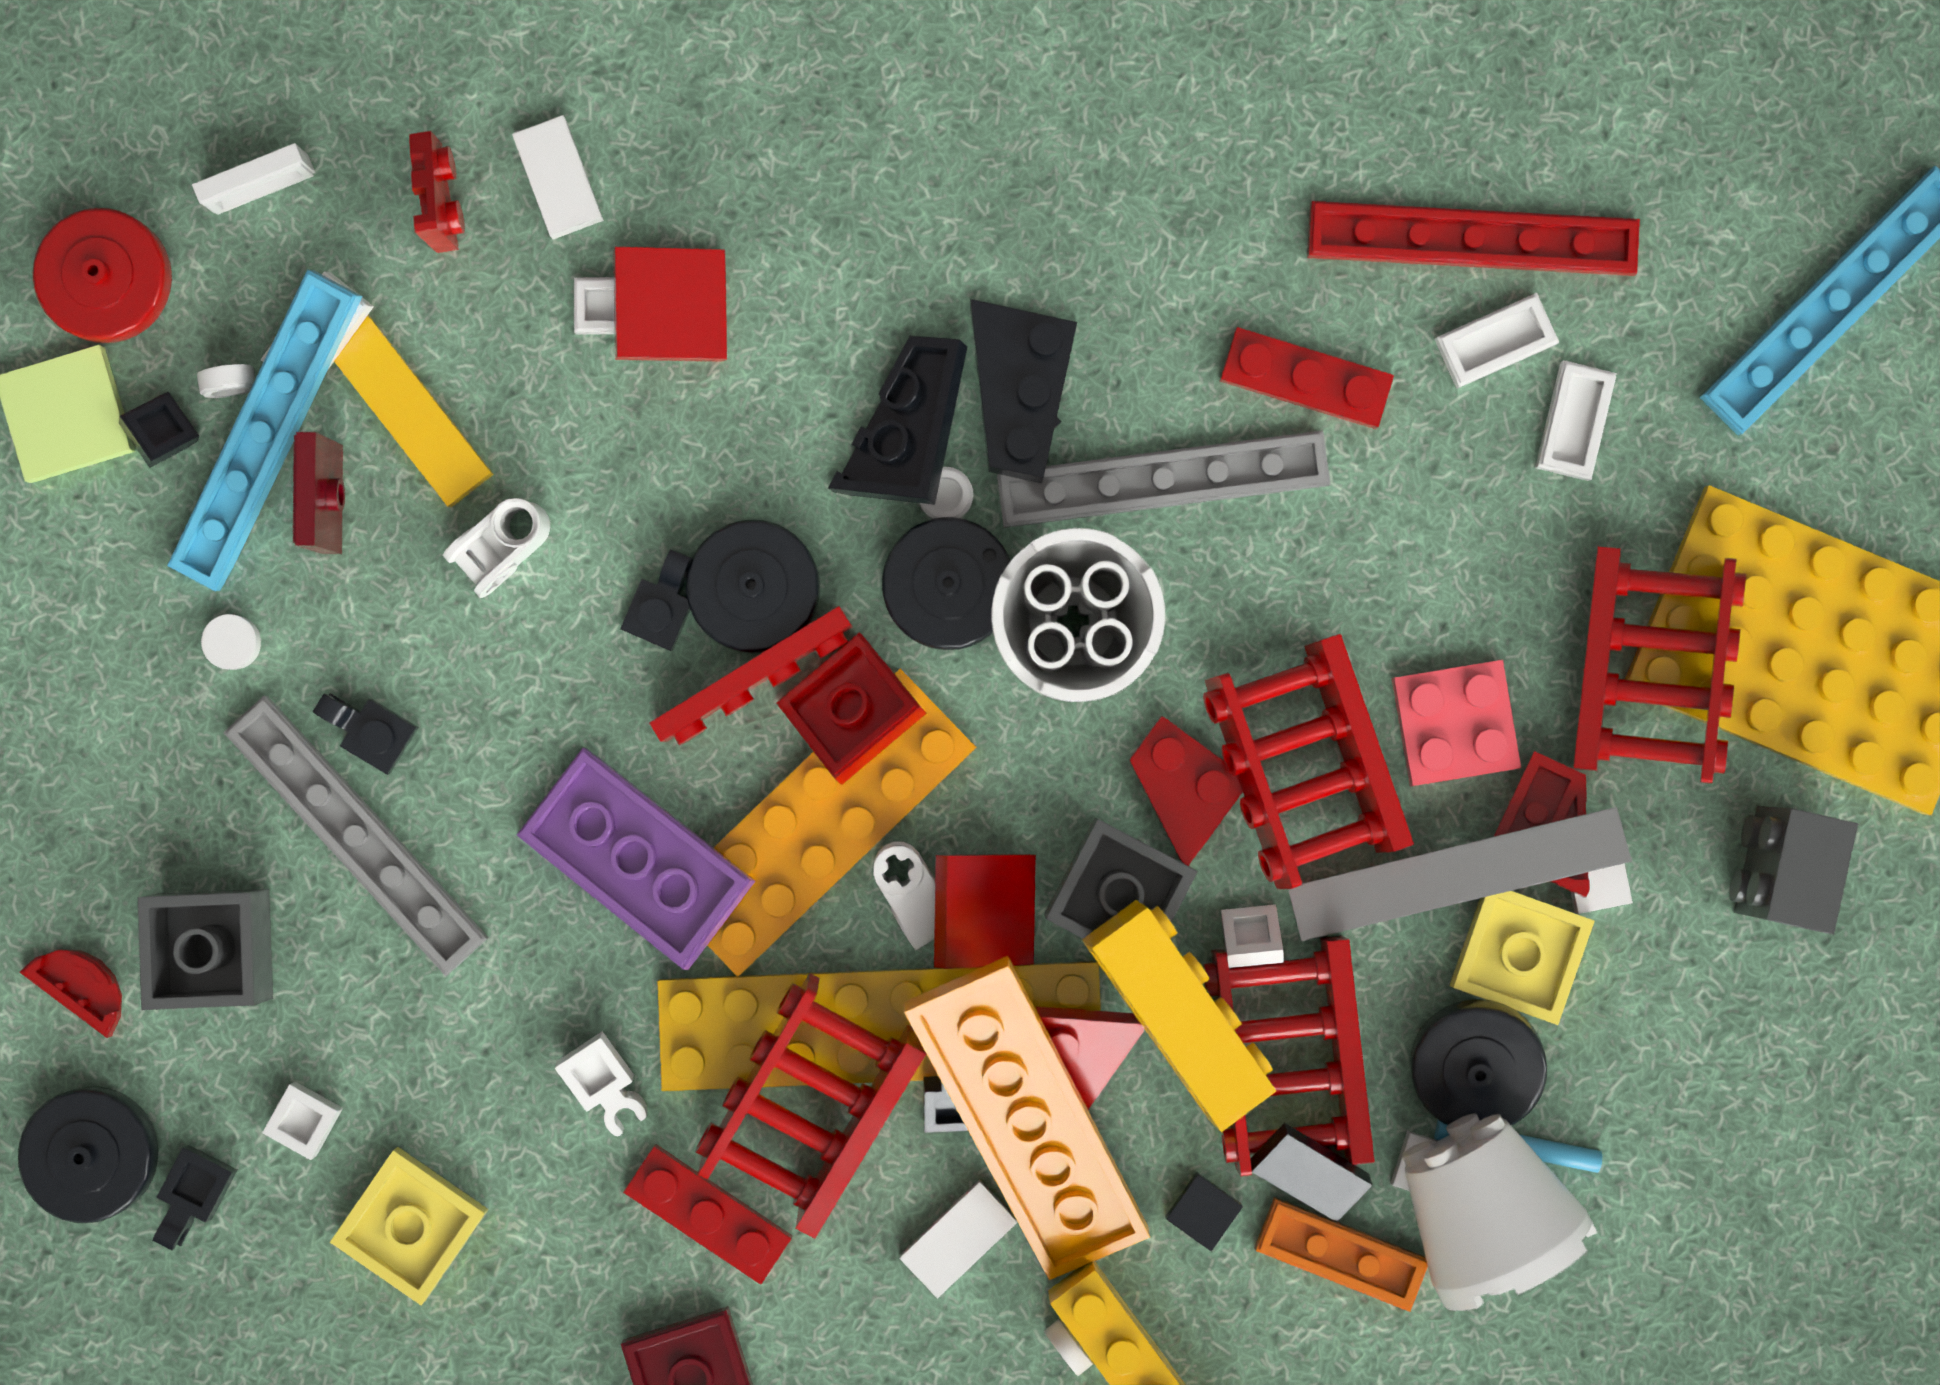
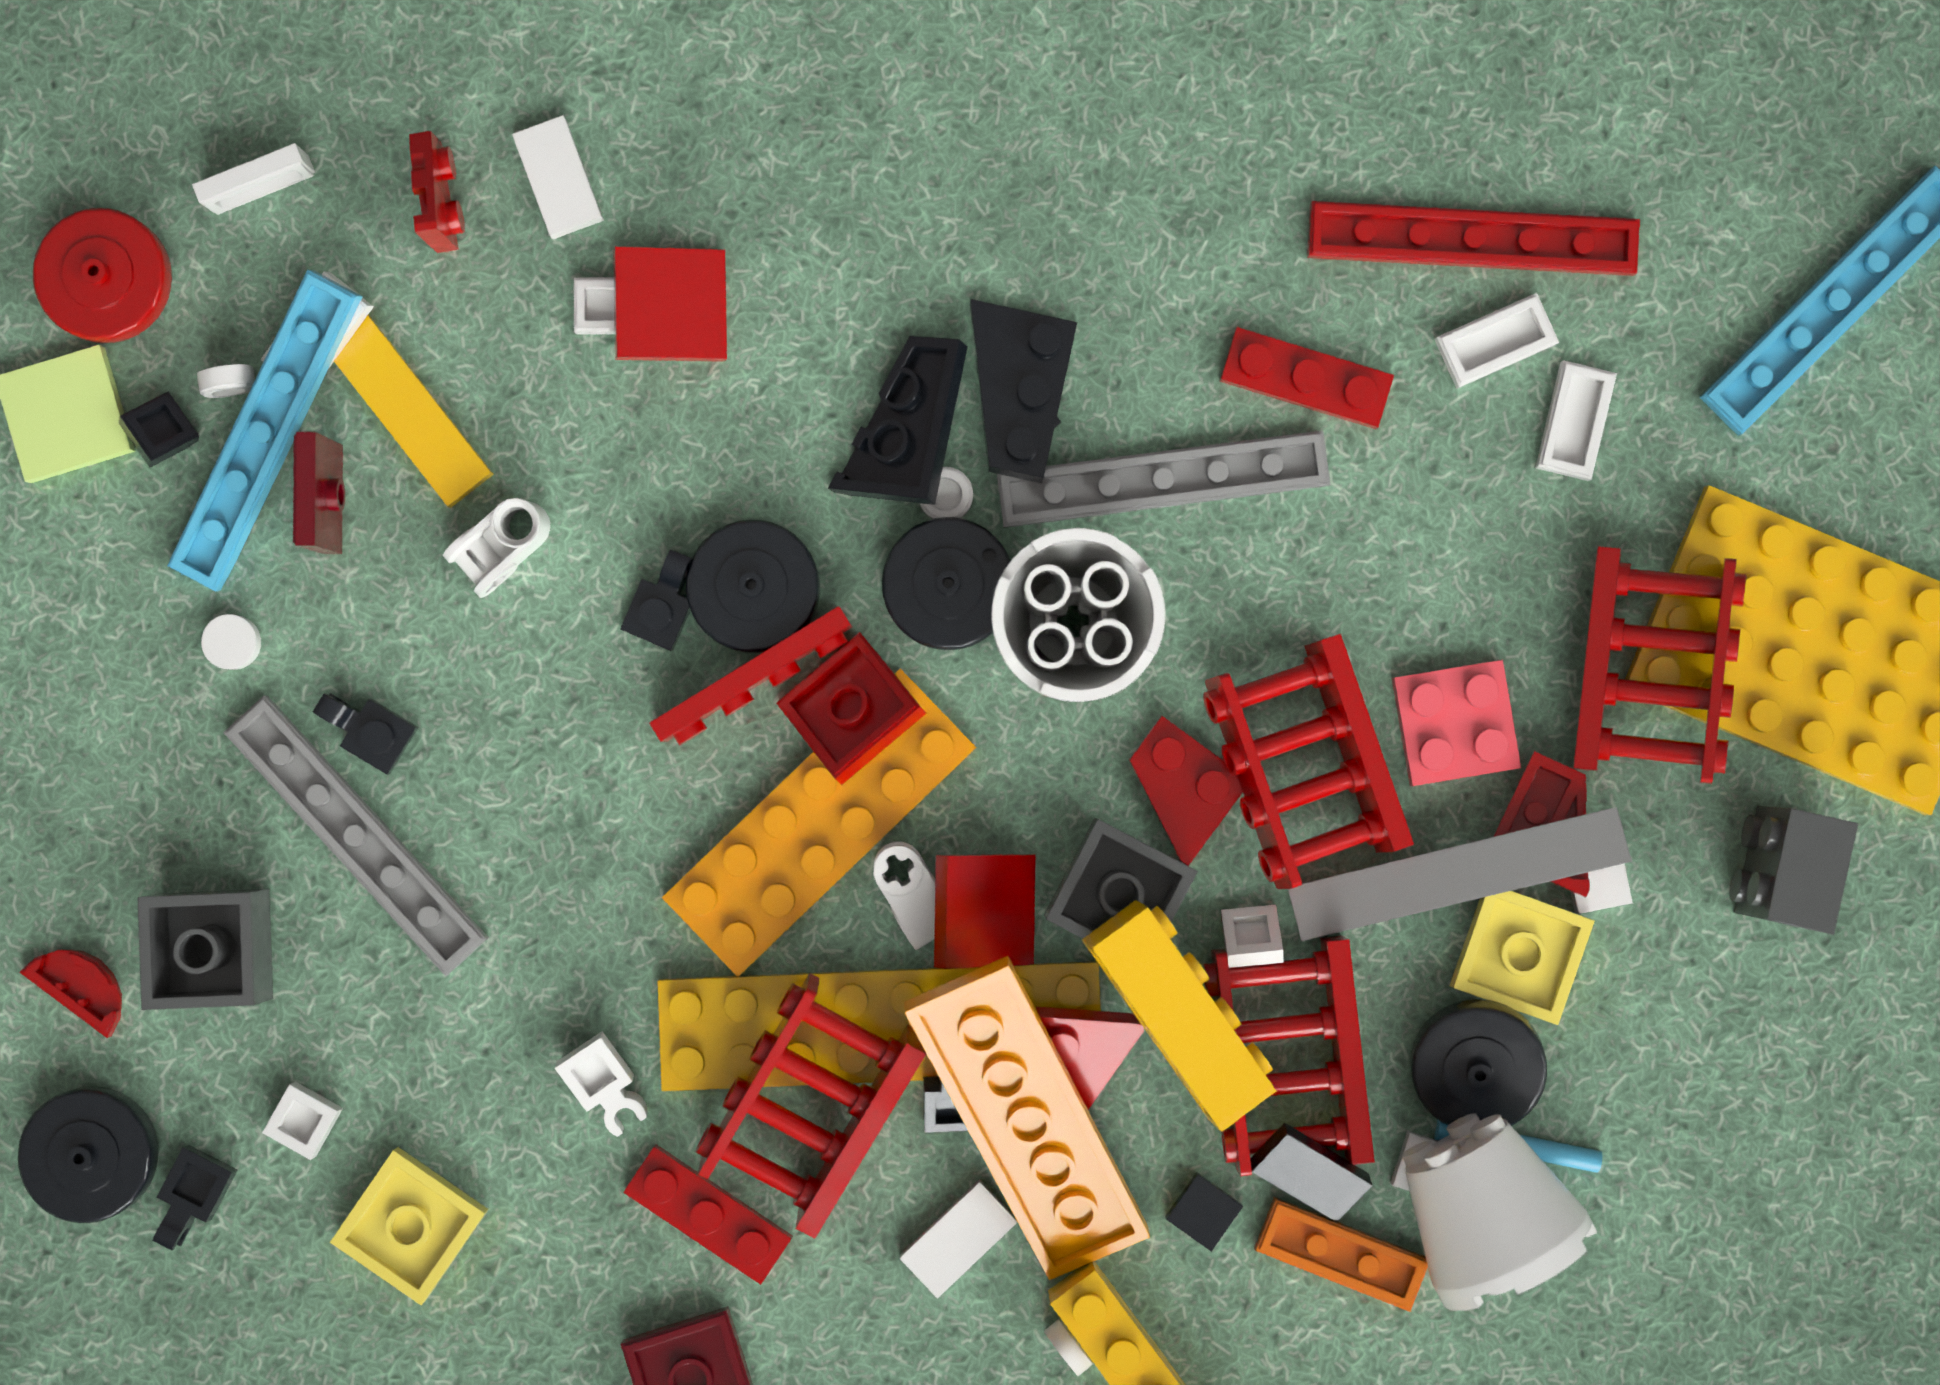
(635, 858): medium lavender tile -> none

